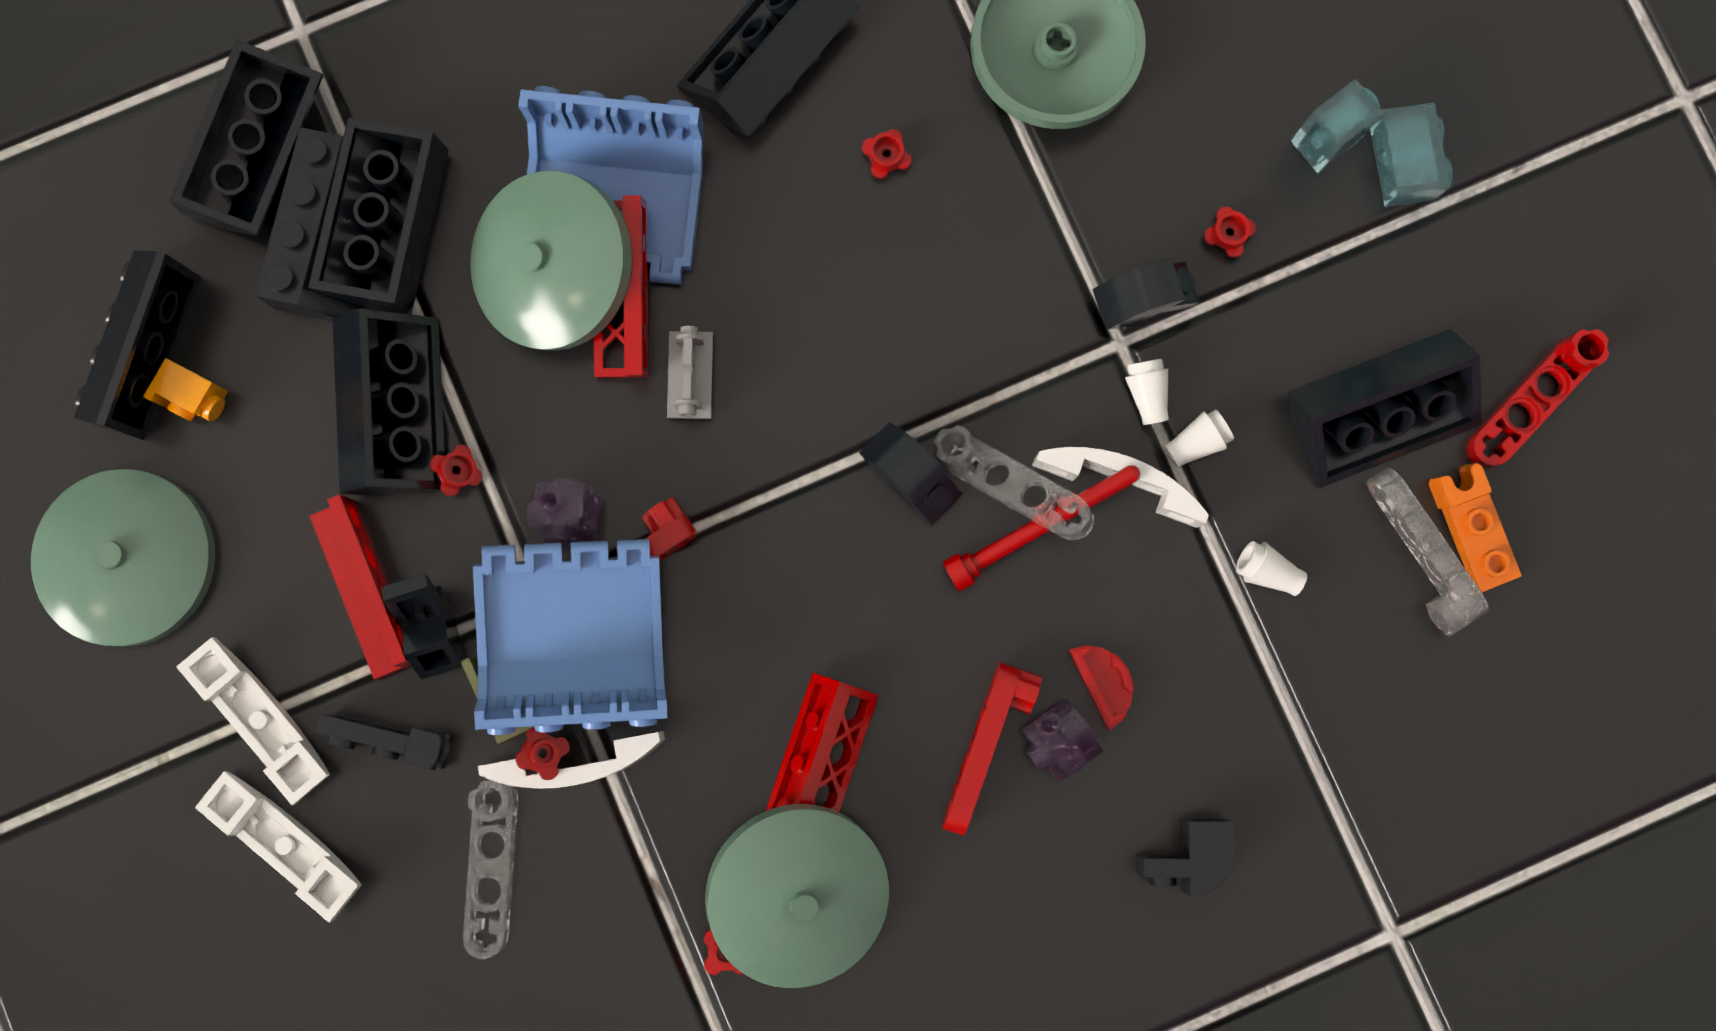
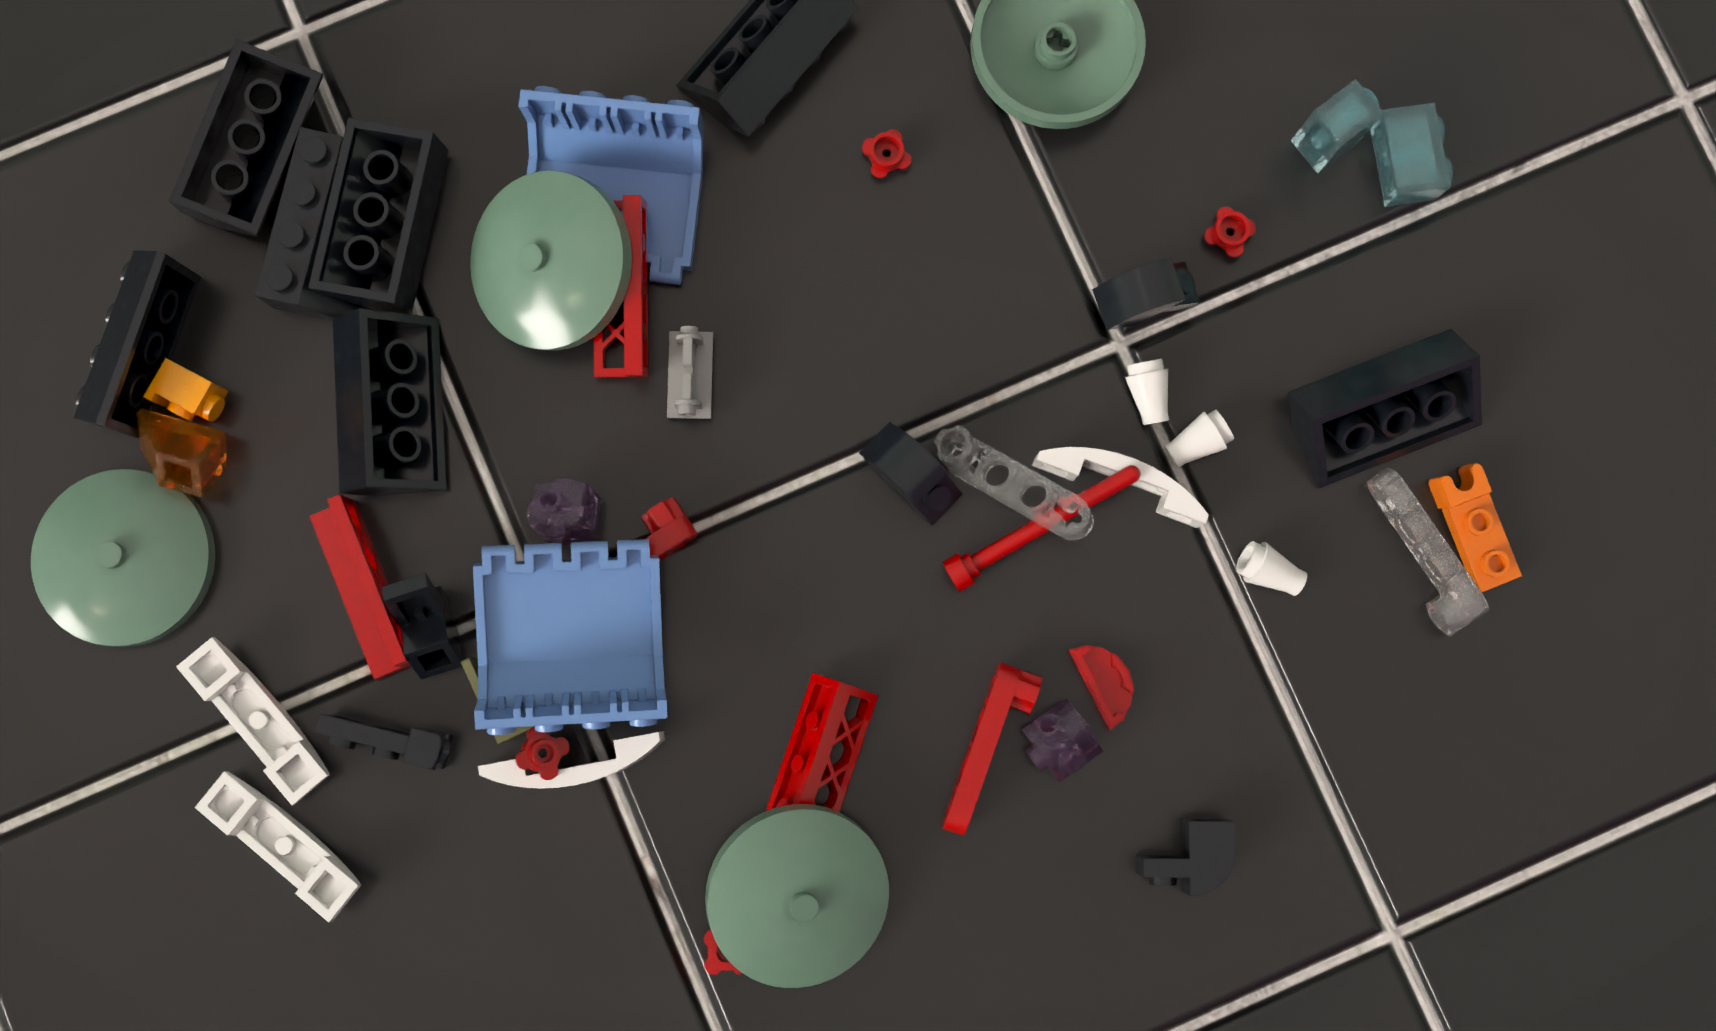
(181, 452): none -> clear orange slope
(464, 461): red plate -> none
(483, 867): clear beam -> none
(1530, 397): red beam -> none

